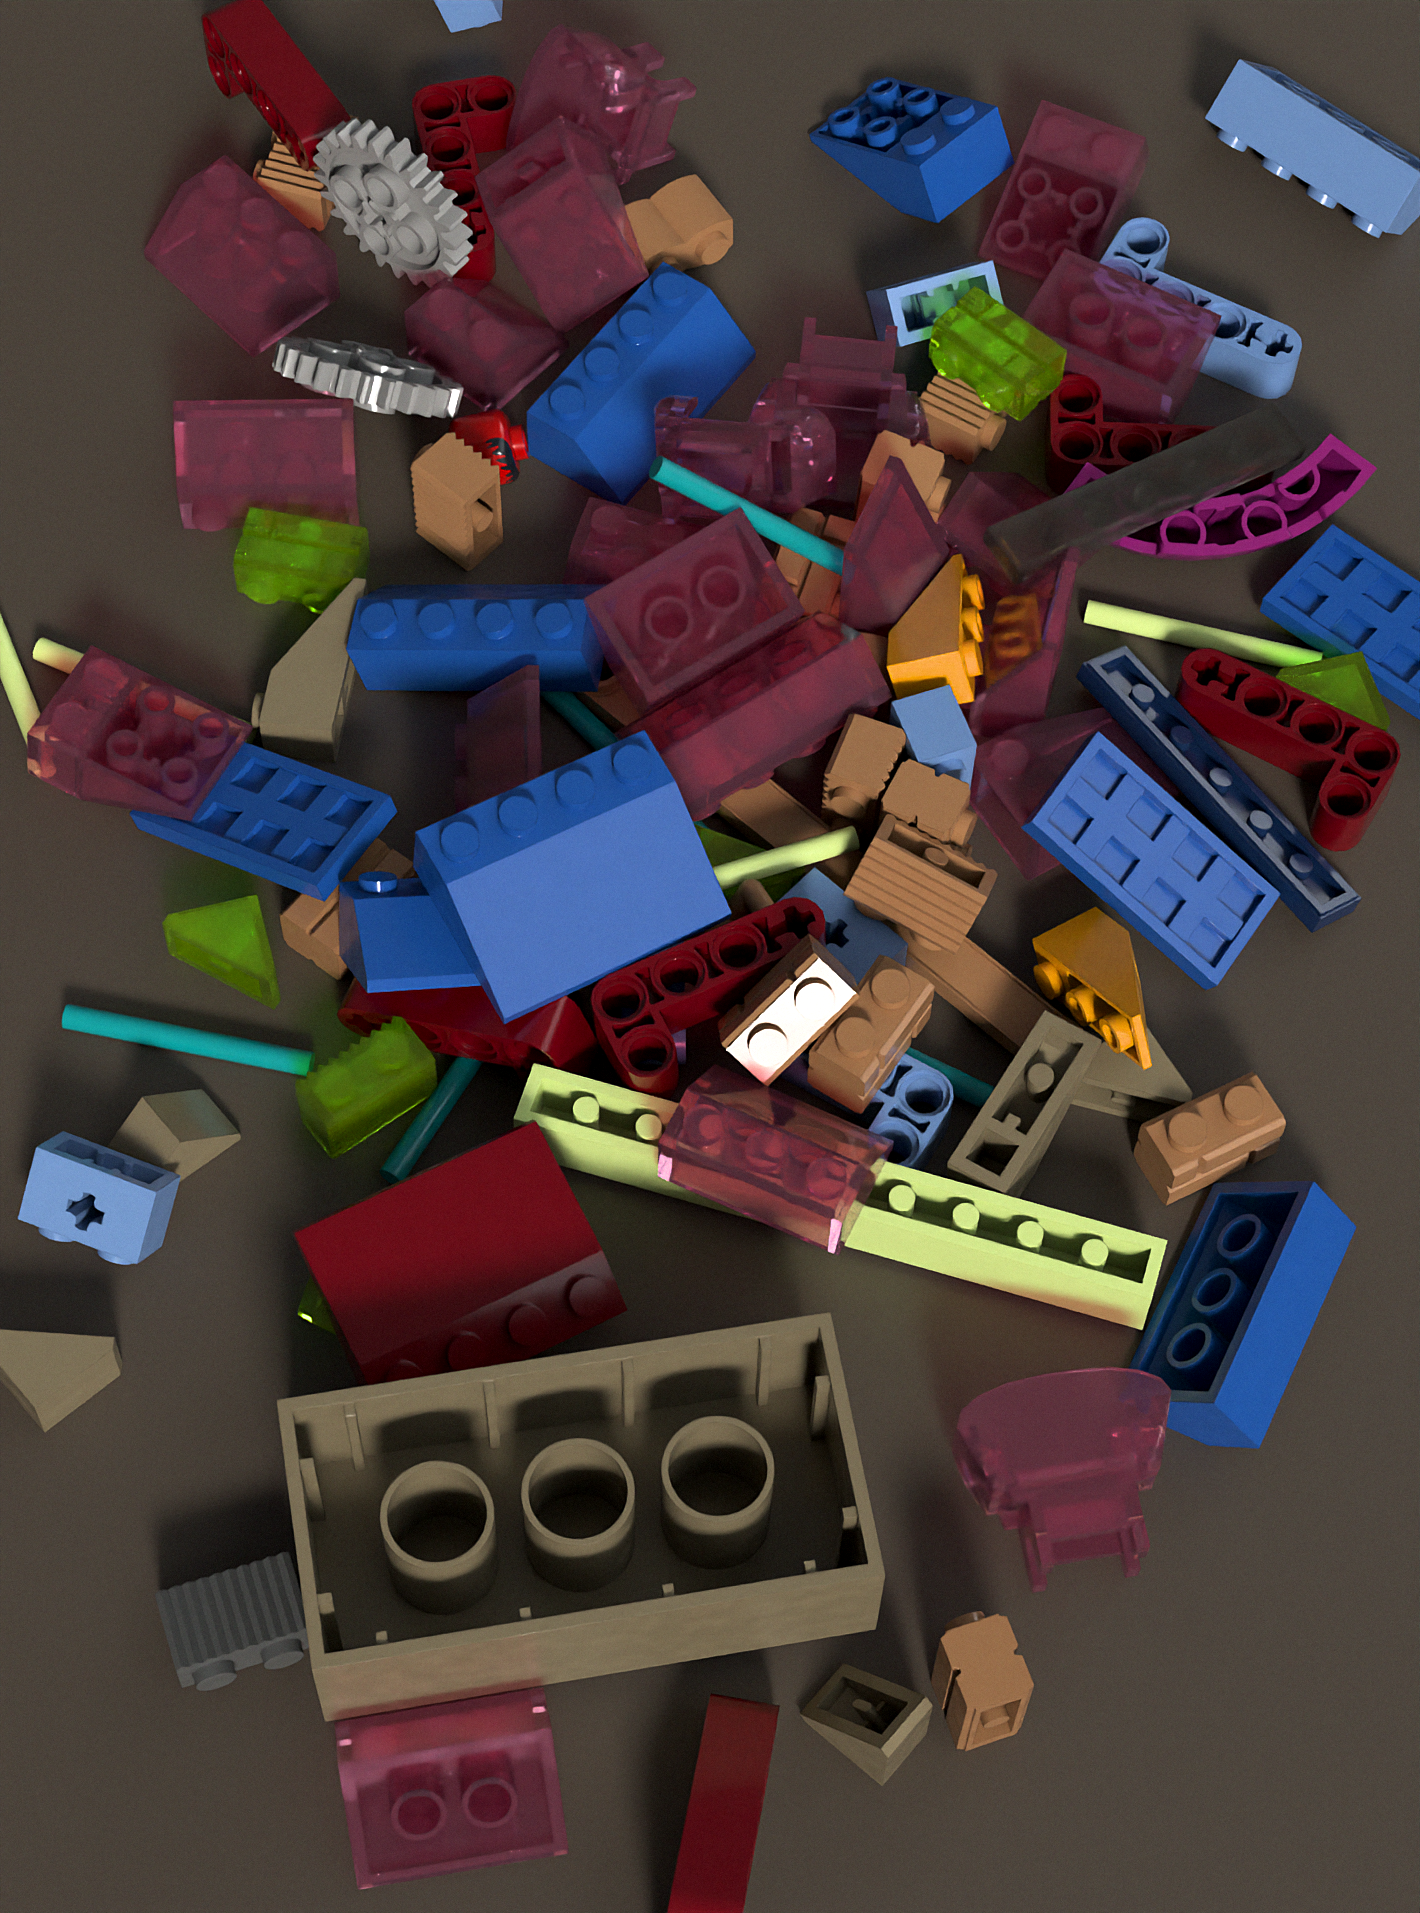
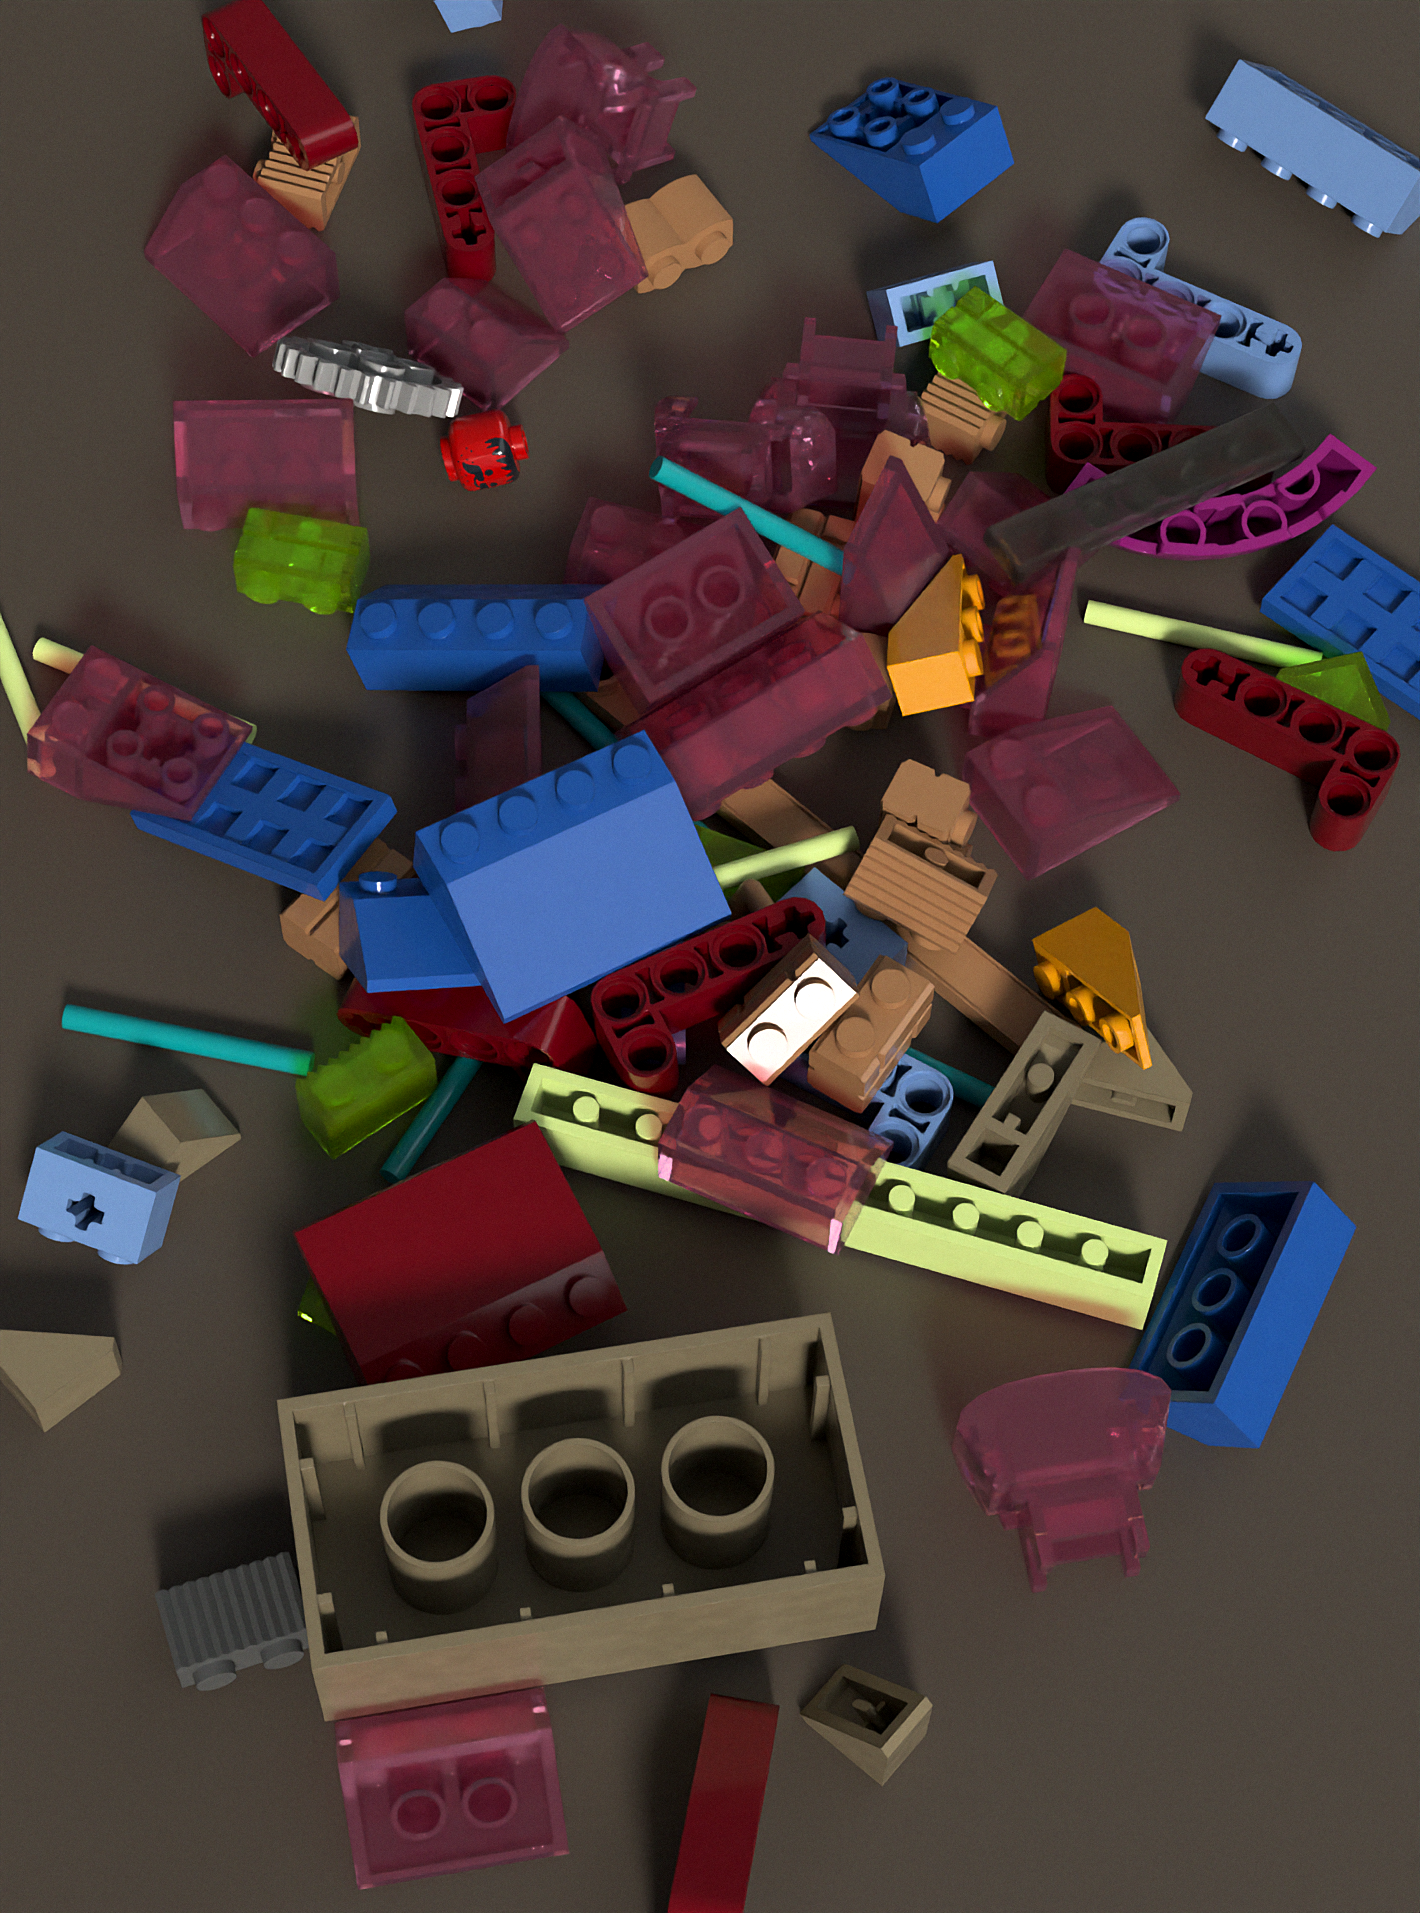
(227, 944): clear neon green slope -> none
(311, 686): dark tan slope -> none
(393, 202): light grey gear -> none
(457, 500): medium nougat brick -> none
(600, 410): blue slope -> none
(860, 775): medium nougat brick -> none
(936, 732): medium blue brick -> none
(981, 1680): medium nougat brick -> none
(1064, 191): clear pink slope -> none
(1151, 860): plate -> none
(1209, 1138): medium nougat brick -> none
(1218, 788): dark blue tile -> none

